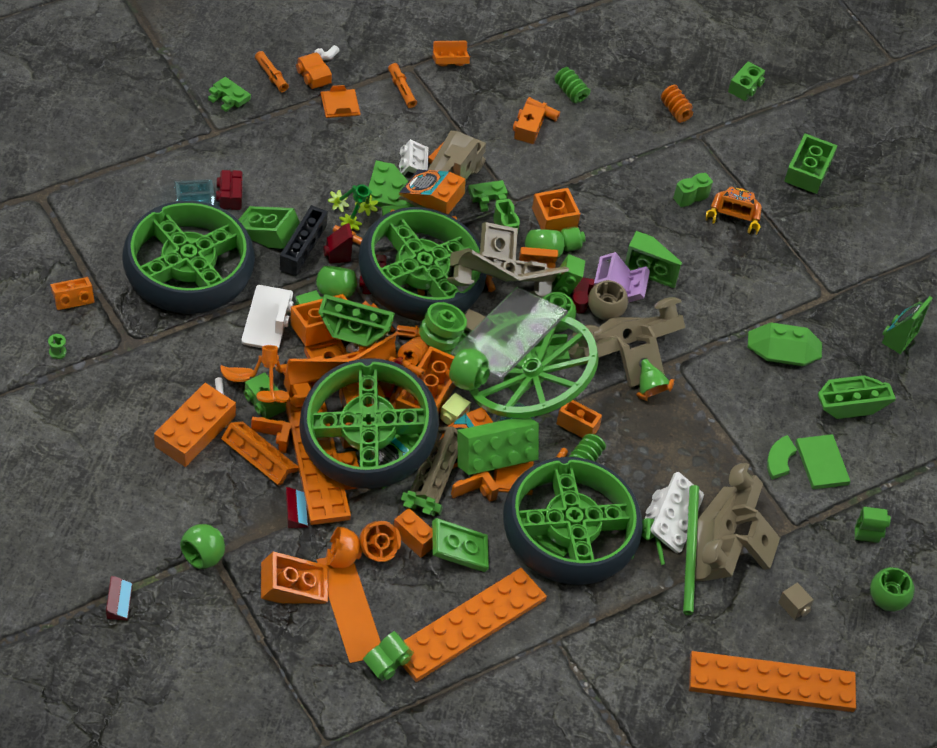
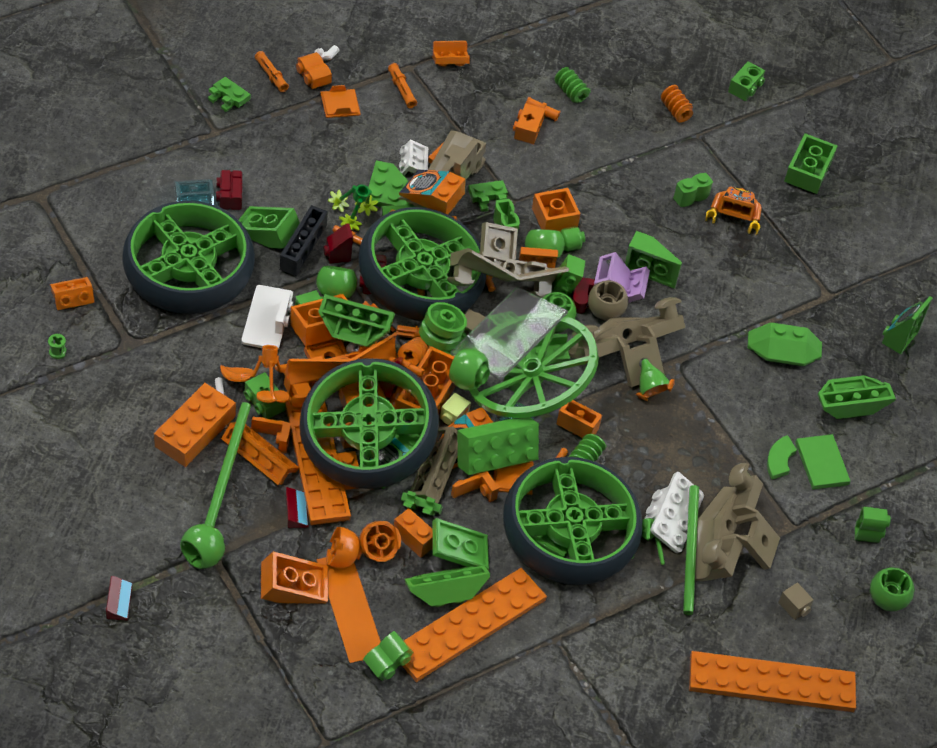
(227, 464): none -> bright green piece
(448, 585): none -> bright green wedge

